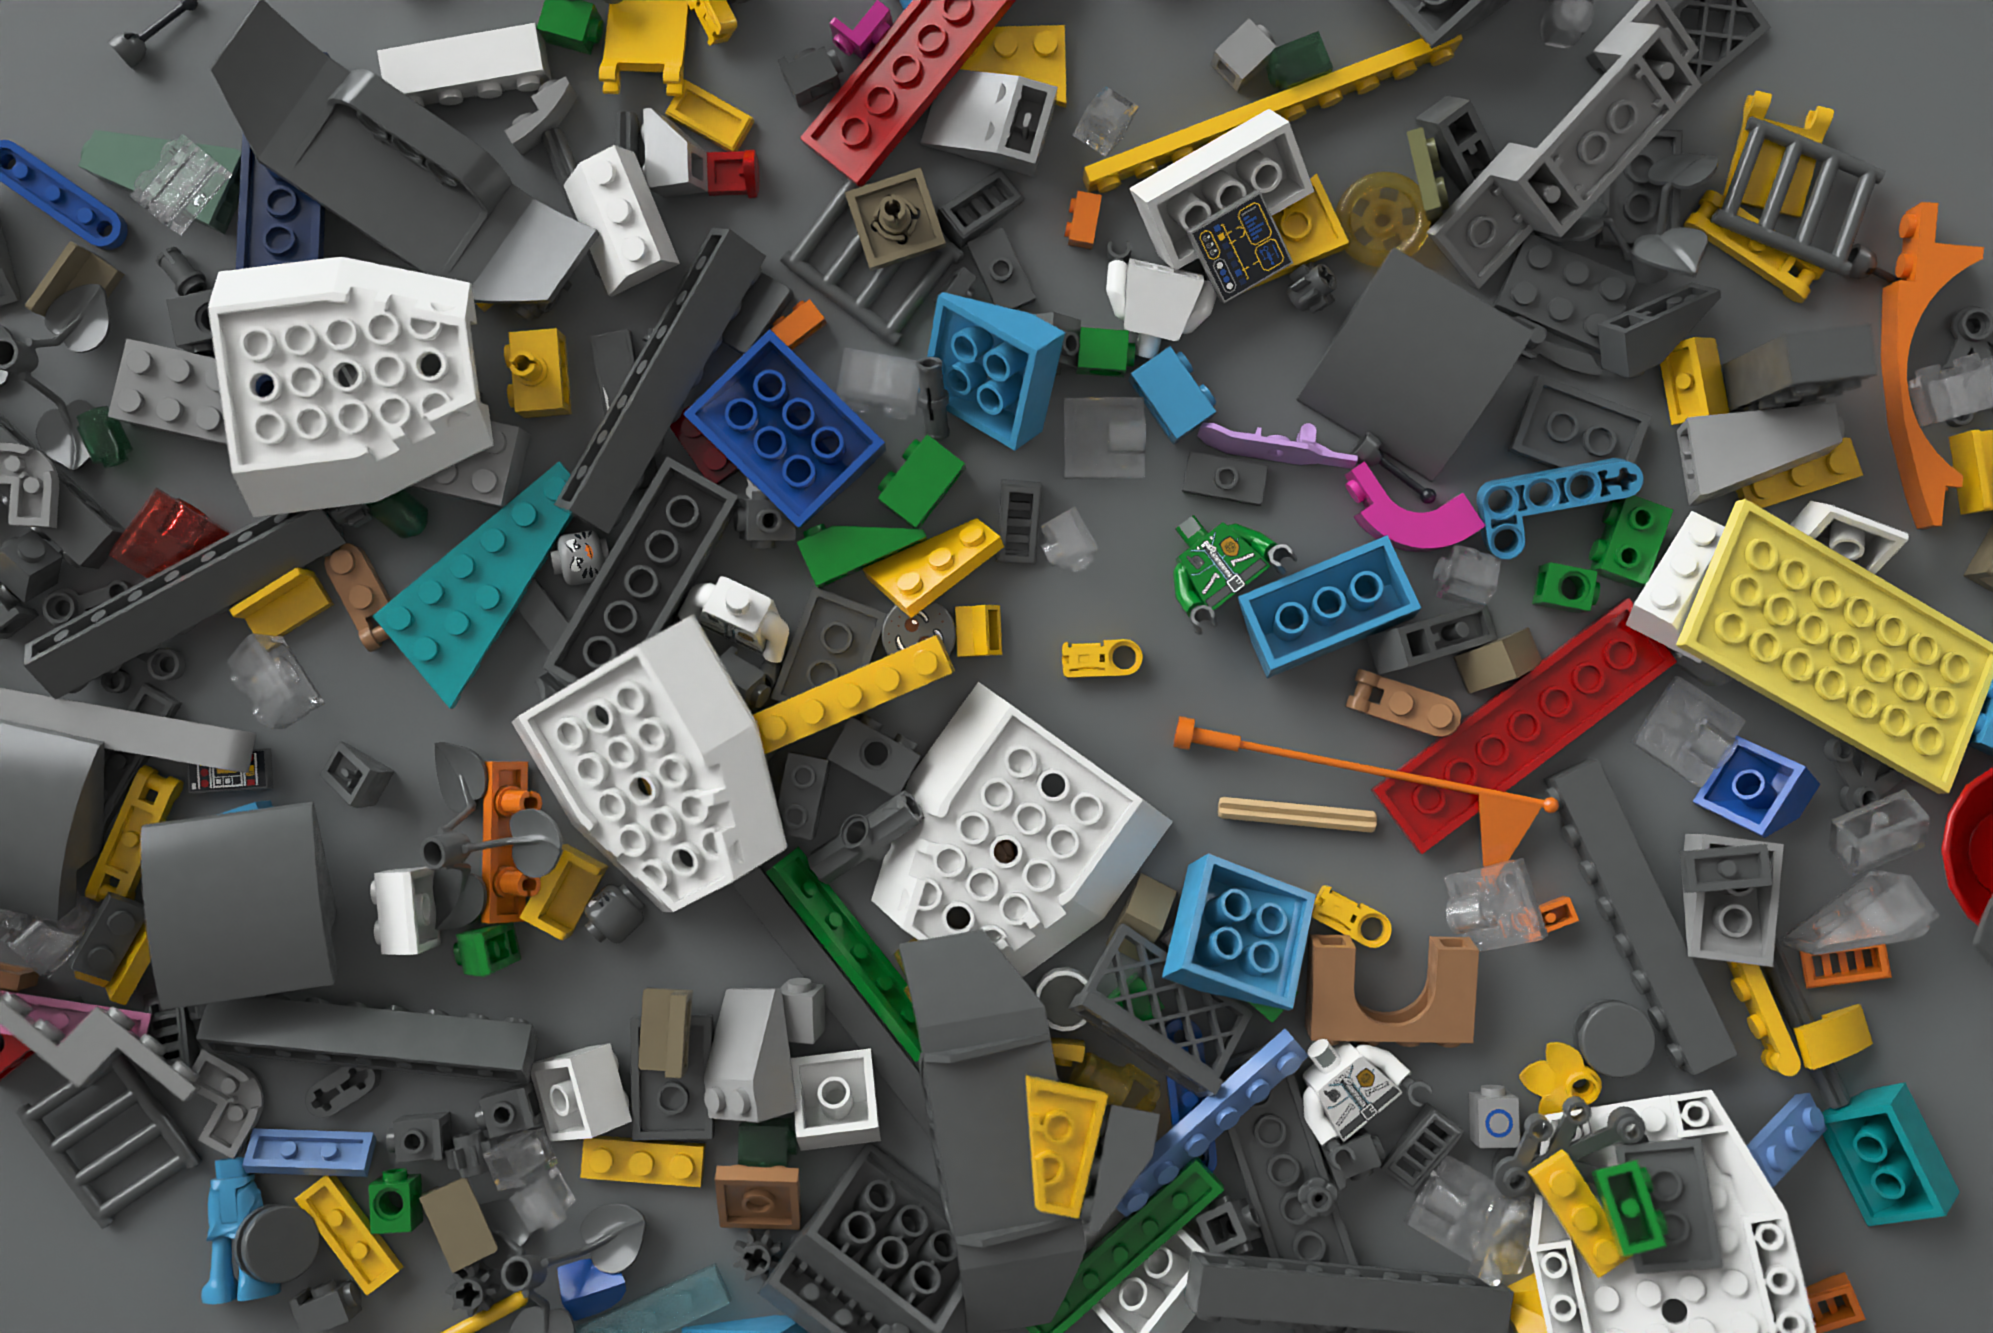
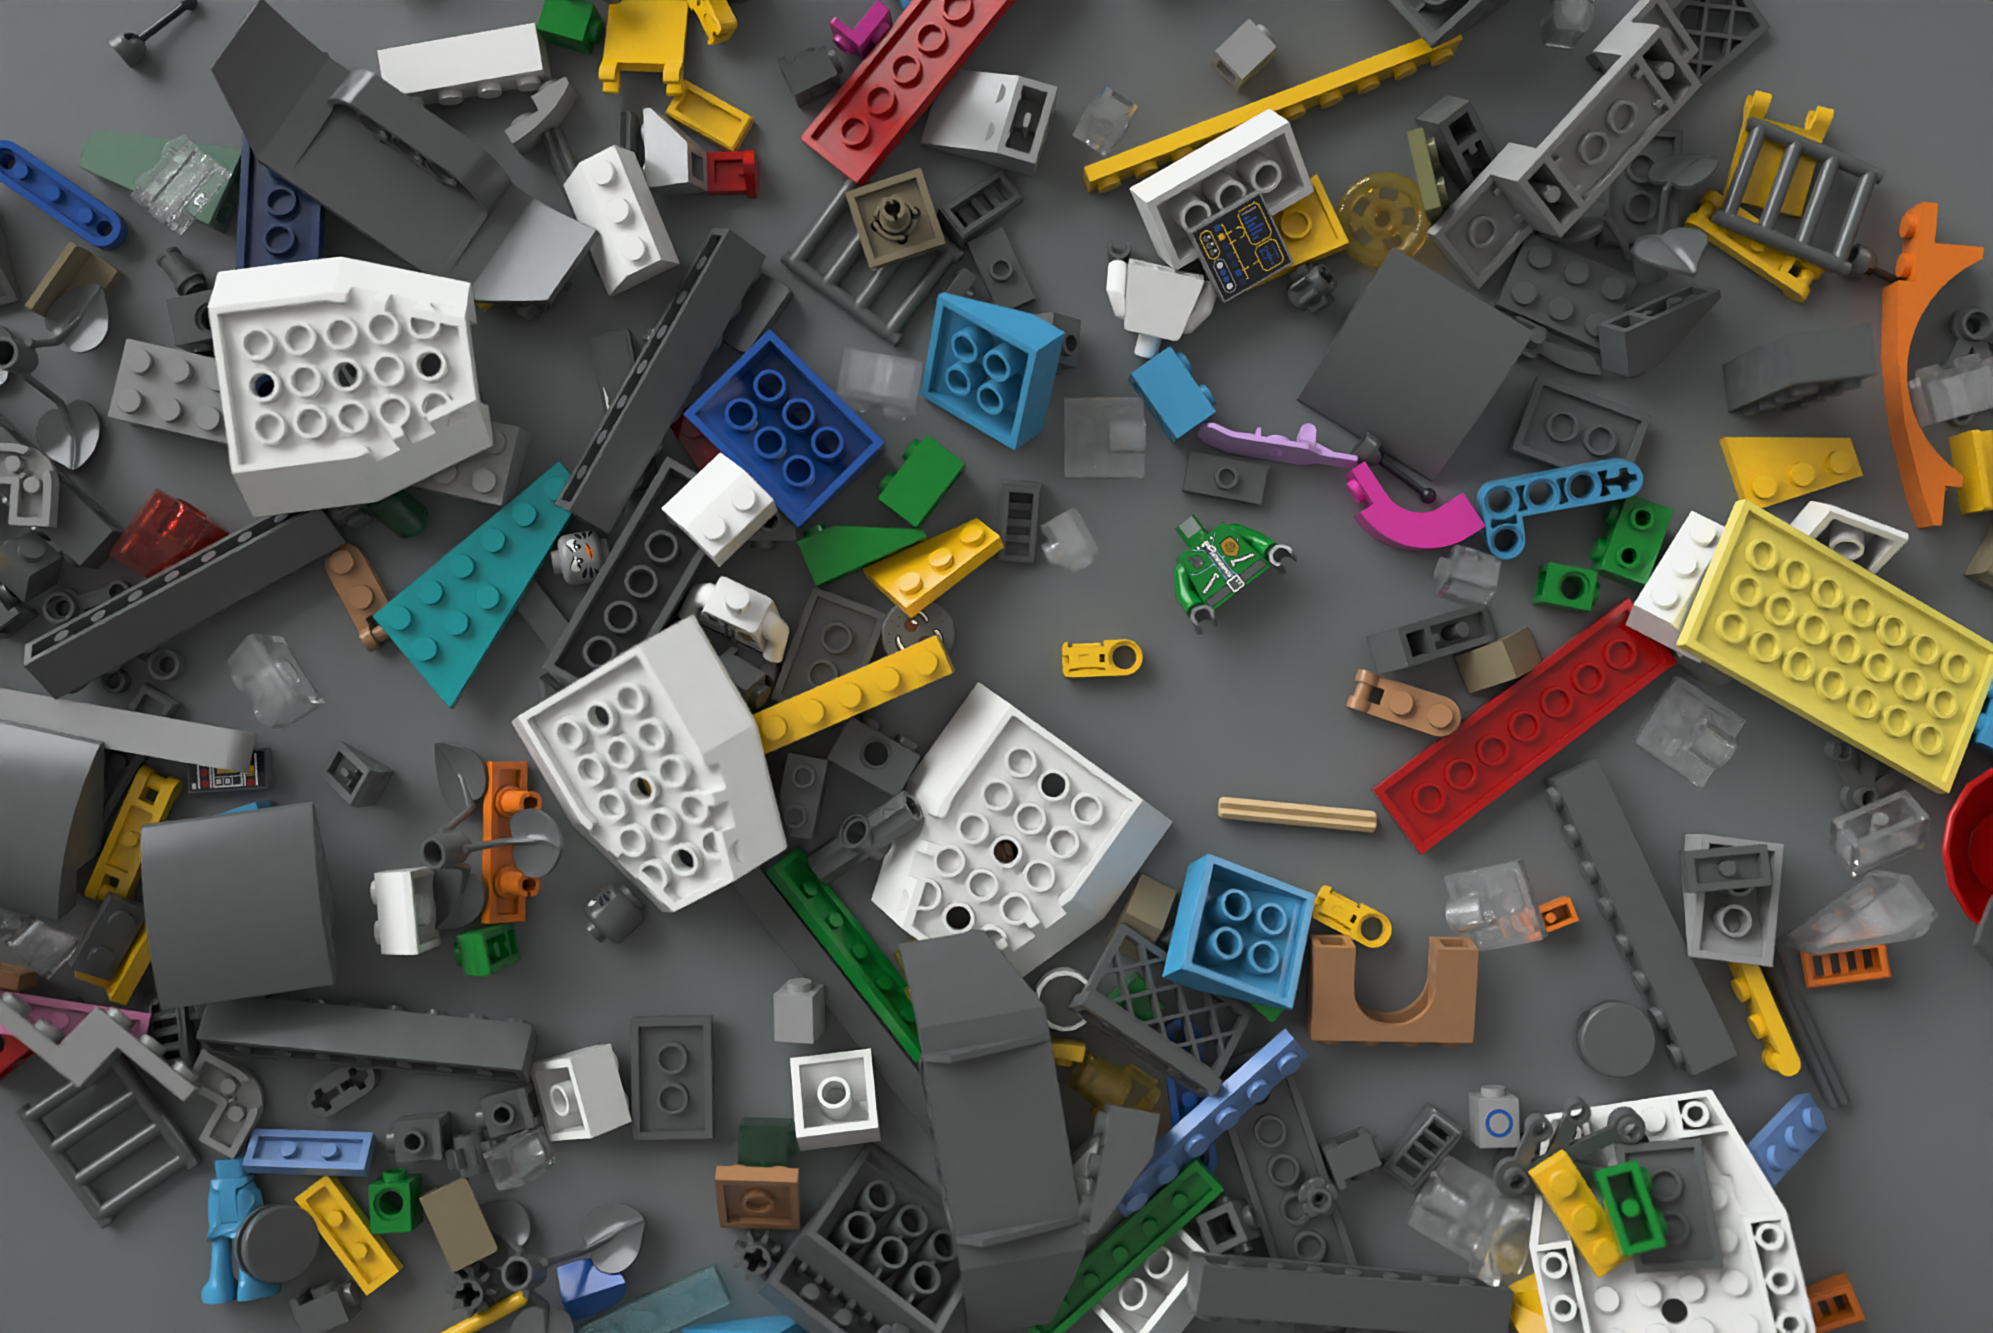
(103, 437): clear green brick -> none
(284, 603): yellow panel -> none
(538, 373): yellow brick -> none
(543, 1201): clear brick -> none
(564, 893): yellow panel -> none
(643, 1161): yellow plate -> none
(665, 1031): dark tan panel -> none
(721, 508): none -> white slope
(750, 1058): light grey slope -> none
(799, 324): orange piece -> none
(933, 397): dark grey pin -> none
(978, 630): yellow piece -> none
(1024, 52): yellow wing -> none
(1062, 1141): yellow wing -> none
(1084, 222): orange piece -> none
(1105, 352): green brick -> none
(1298, 62): clear green brick -> none
(1328, 606): dark azure slope -> none
(1349, 1089): white torso -> none
(1502, 814): orange piece -> none
(1556, 1076): yellow plate -> none
(1694, 380): yellow panel -> none
(1749, 446): light grey slope -> none
(1758, 789): blue slope -> none
(1833, 1037): yellow slope -> none
(1889, 1157): teal slope -> none

